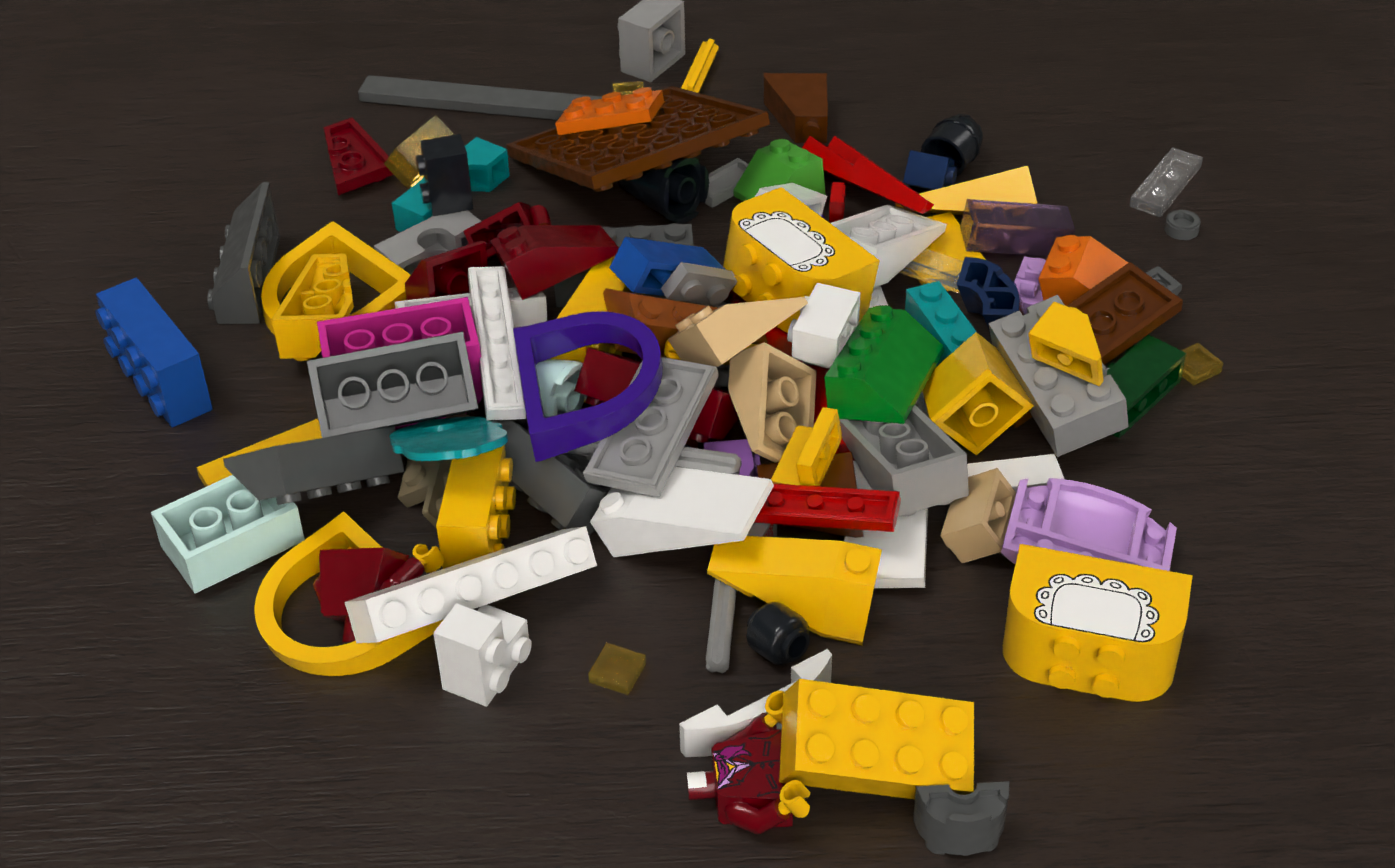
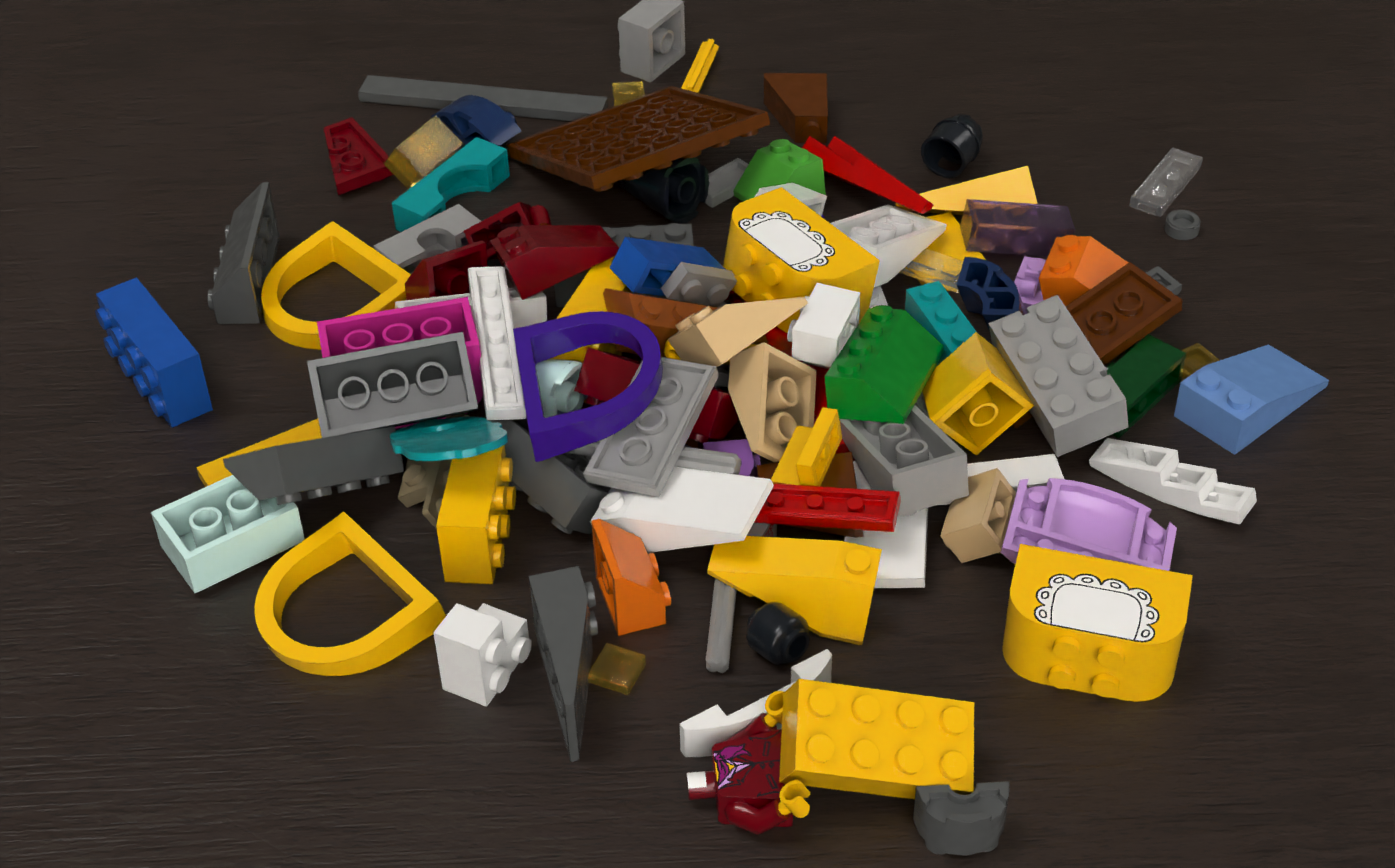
(317, 295): yellow wedge -> none
(361, 571): dark red torso -> none
(446, 175): black brick -> none
(469, 584): white brick -> none
(478, 117): none -> dark blue brick
(565, 643): none -> dark grey slope
(610, 111): orange plate -> none
(628, 579): none -> orange slope
(837, 202): red tile -> none
(929, 171): dark blue brick -> none
(1067, 343): yellow slope -> none
(1162, 477): none -> white slope
(1245, 395): none -> medium blue slope

